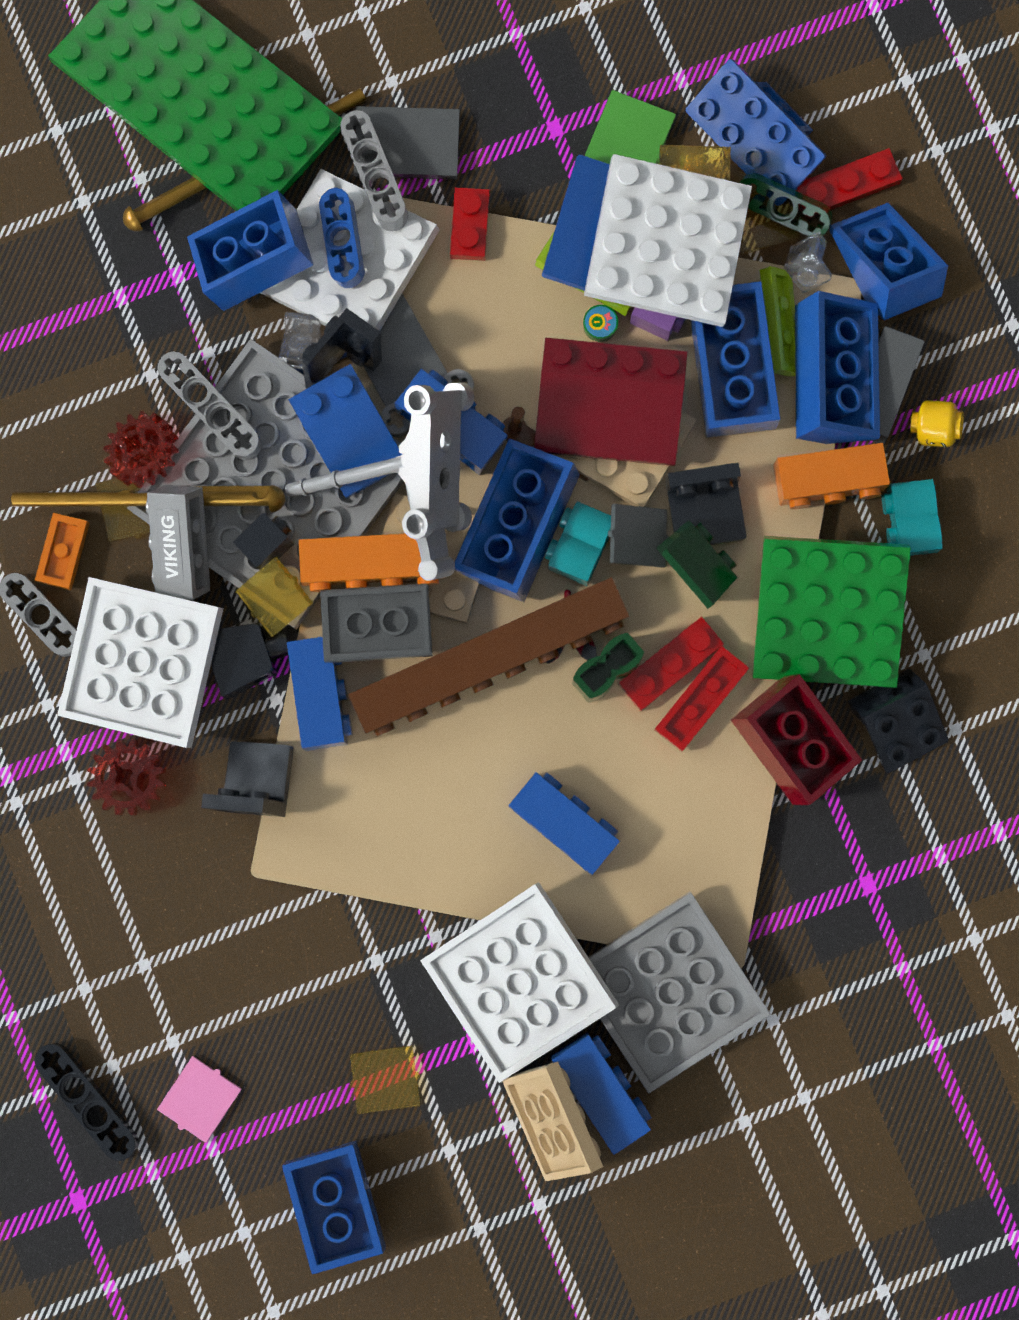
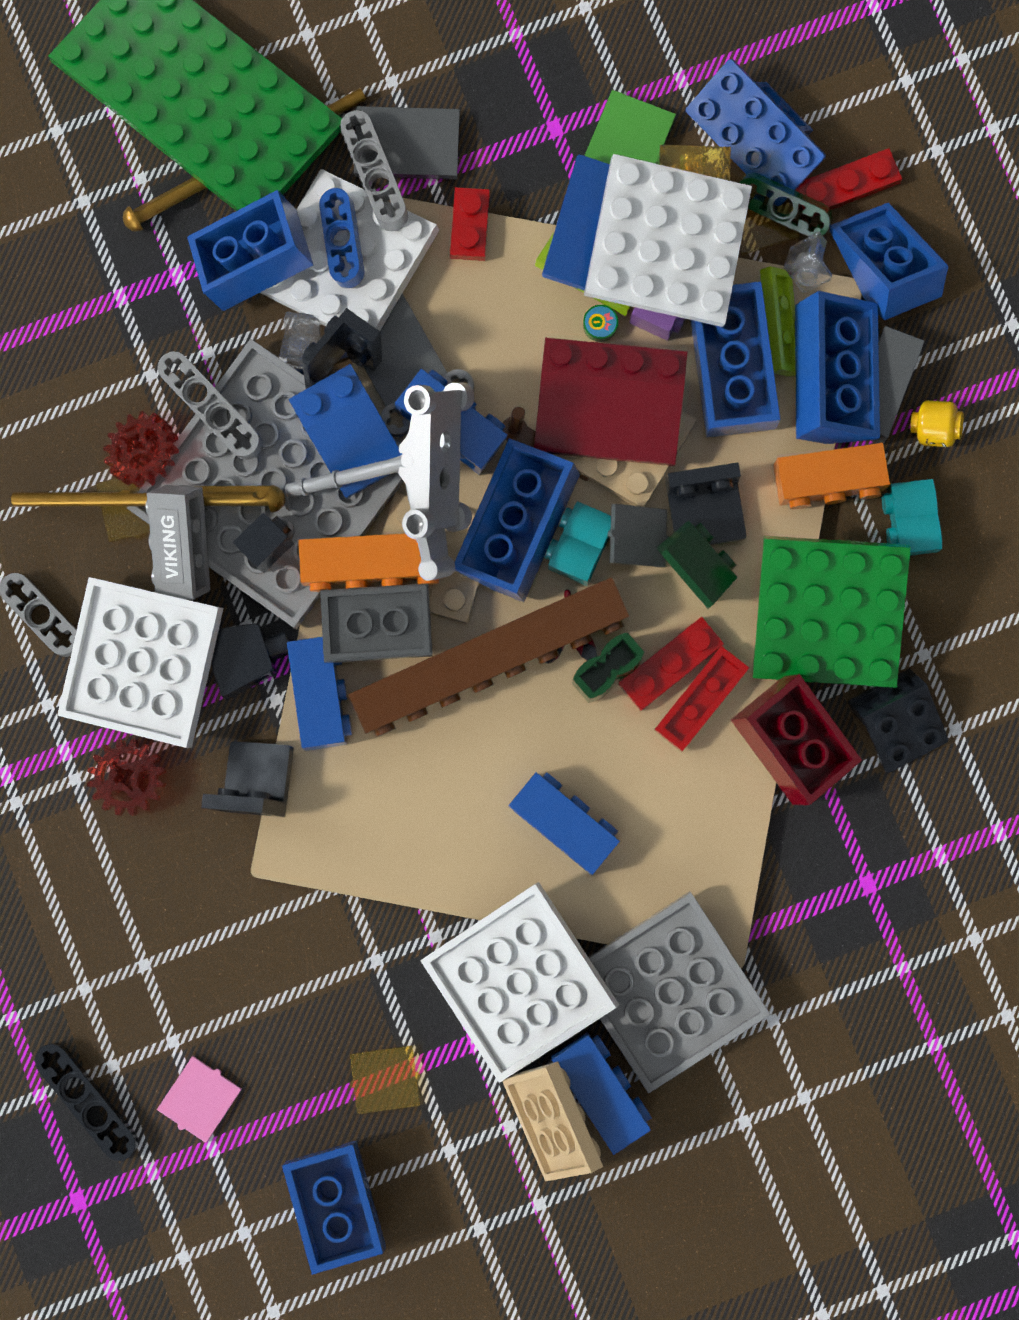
(62, 551): orange plate -> none
(274, 596): clear yellow piece -> none

